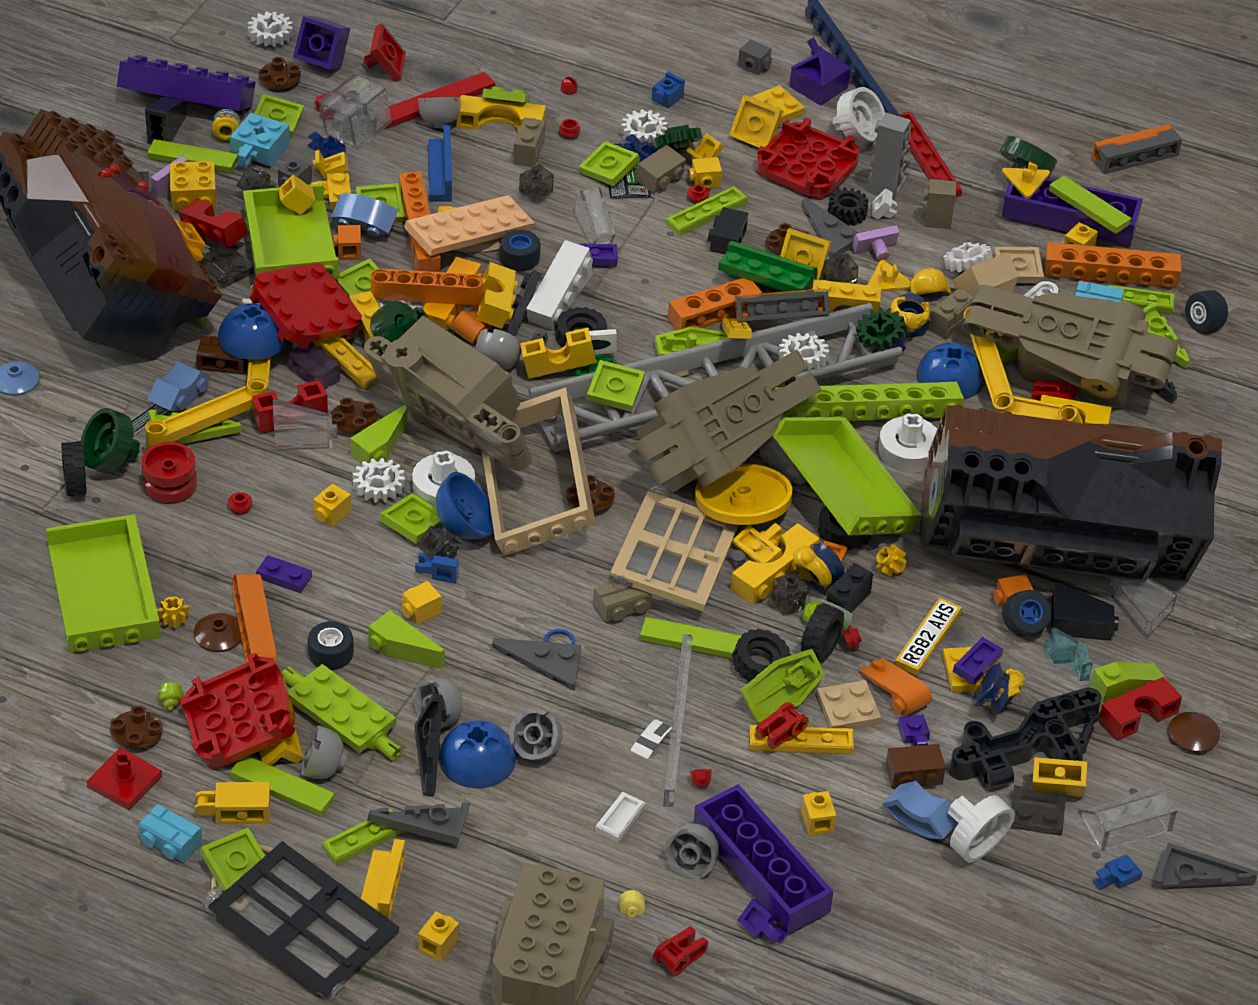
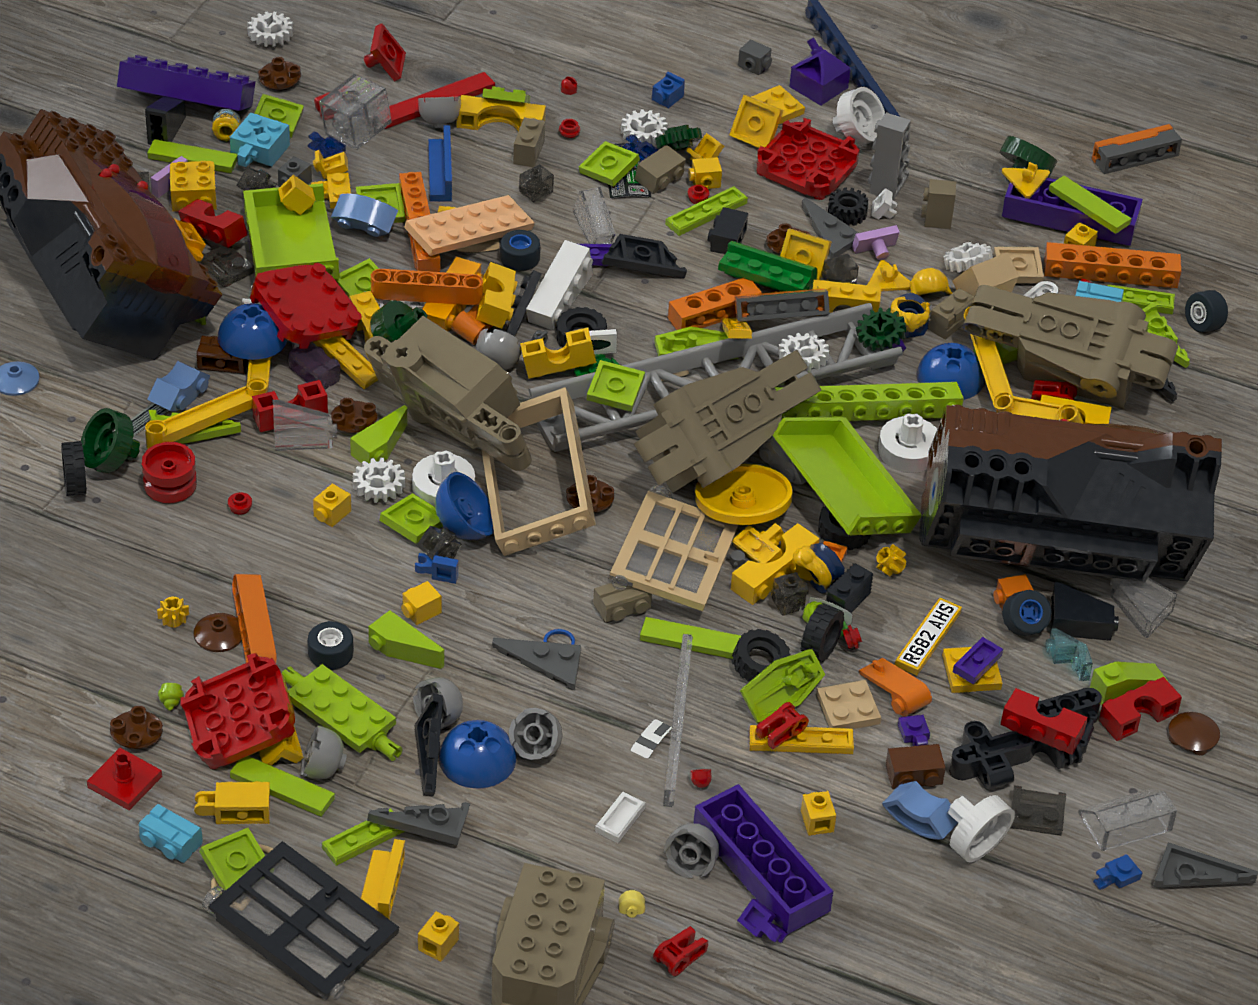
(103, 583): lime panel -> none
(284, 574): dark purple plate -> none
(321, 42): dark purple piece -> none
(348, 242): orange brick -> none
(643, 255): none -> black wing
(927, 155): red tile -> none
(998, 687): dark blue piece -> none
(1059, 732): none -> red arch
(1059, 776): yellow brick -> none

